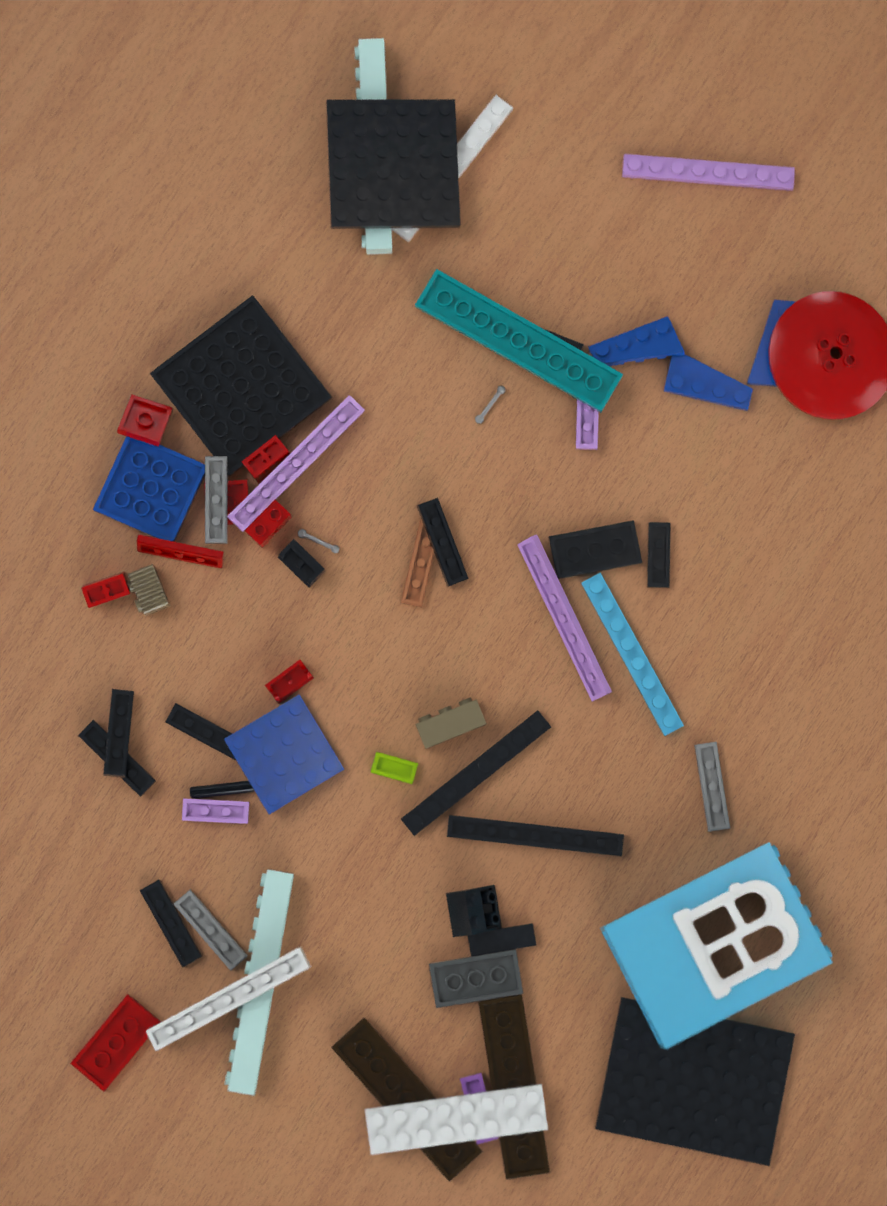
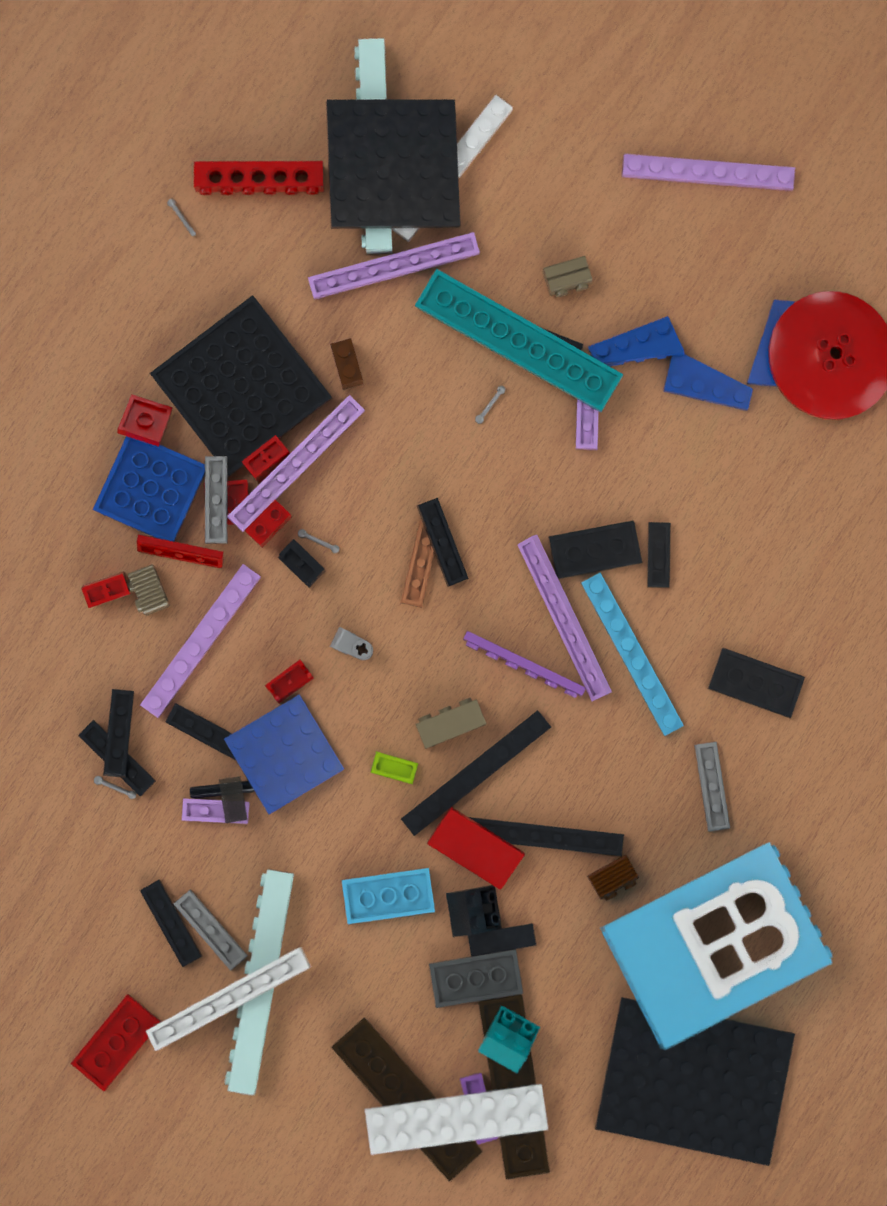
(99, 780): none -> light grey hinge
(171, 203): none -> light grey hinge
(200, 641): none -> lavender plate
(233, 799): none -> clear smoke tile
(249, 169): none -> red brick
(347, 364): none -> reddish brown brick
(349, 642): none -> light grey piece
(388, 896): none -> medium azure plate
(393, 265): none -> lavender plate
(475, 848): none -> red tile
(509, 1039): none -> teal slope
(532, 669): none -> medium lavender plate
(567, 276): none -> dark tan brick
(613, 877): none -> reddish brown brick
(756, 683): none -> black tile

